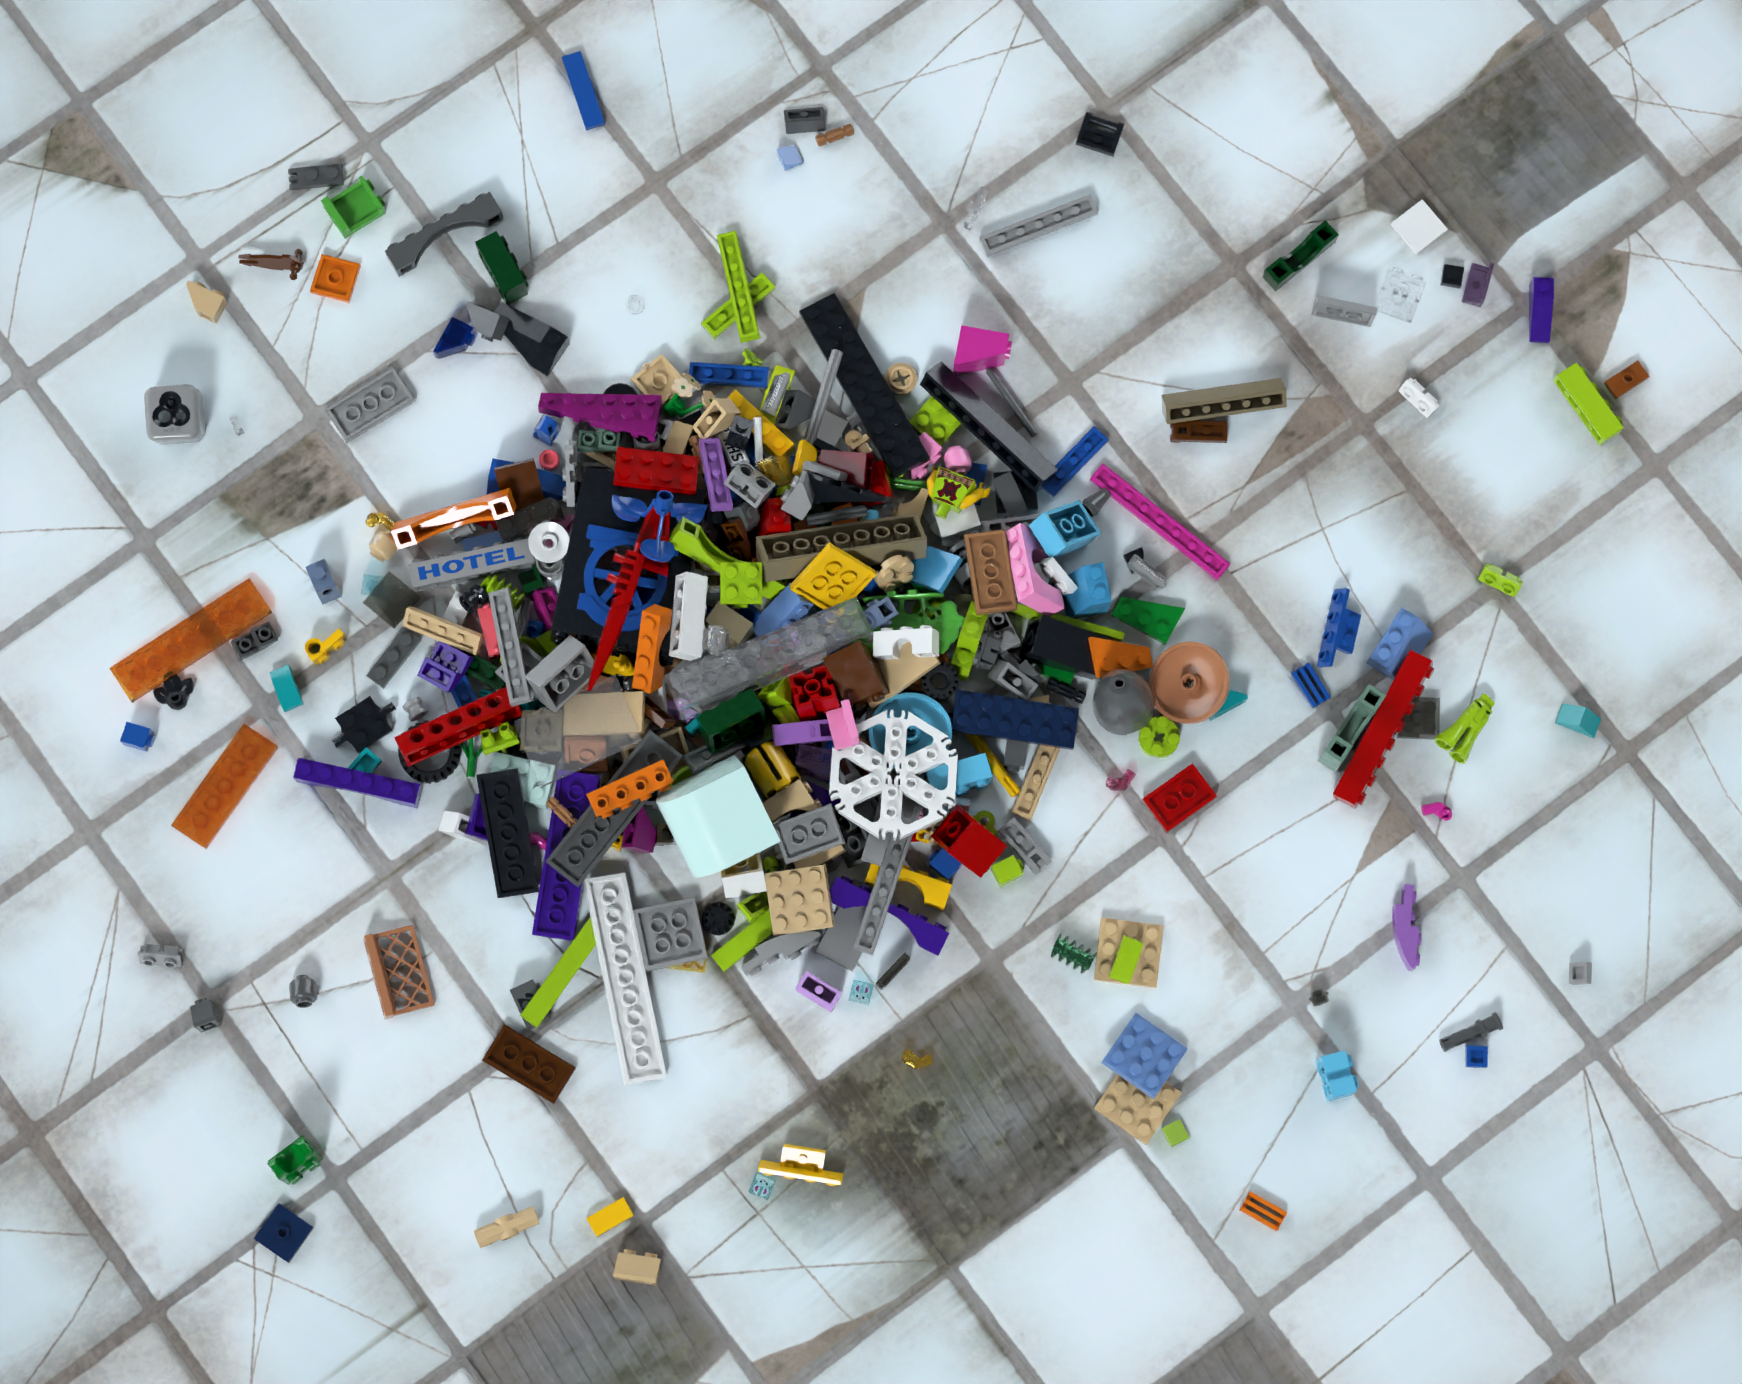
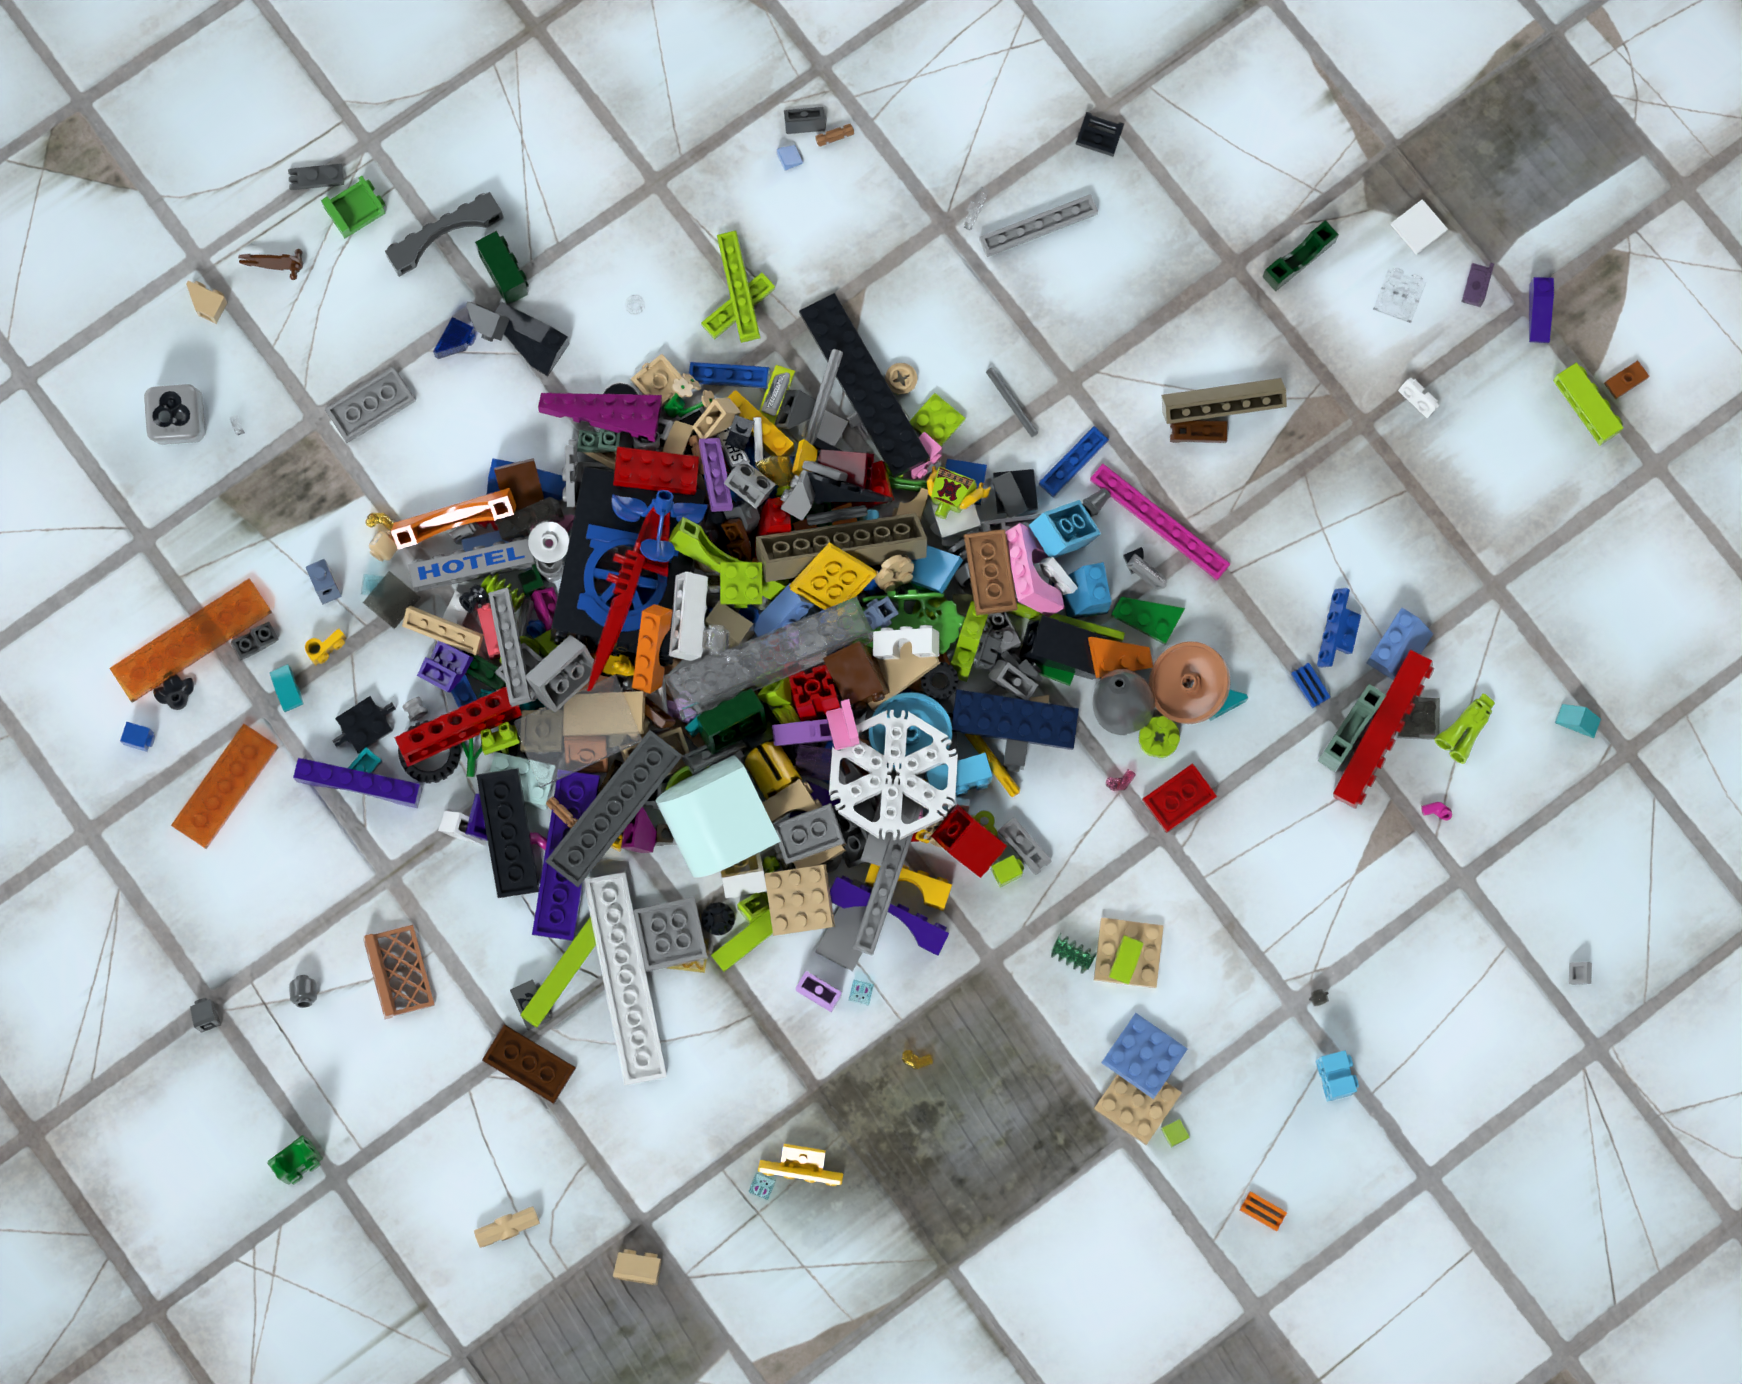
(151, 955): light grey hinge -> none
(283, 1233): dark blue plate -> none
(335, 278): orange tile -> none
(393, 657): dark grey plate -> none
(546, 430): blue leg -> none
(549, 460): coral tile -> none
(583, 90): blue tile -> none
(610, 1217): yellow tile -> none
(629, 788): orange brick -> none
(750, 358): lime plant -> none
(788, 945): light grey slope -> none
(858, 443): tan hips -> none
(893, 971): clear smoke tile -> none
(944, 864): blue brick -> none
(958, 460): bright pink head -> none
(980, 350): dark pink slope -> none
(988, 427): black brick -> none
(1035, 782): tan tile -> none
(1066, 690): black axle -> none
(1344, 311): light grey tile -> none
(1405, 935): medium lavender slope -> none
(1452, 276): black plate -> none
(1476, 1056): blue plate -> none
(1480, 1028): dark grey pin -> none
(1508, 584): lime hinge -> none

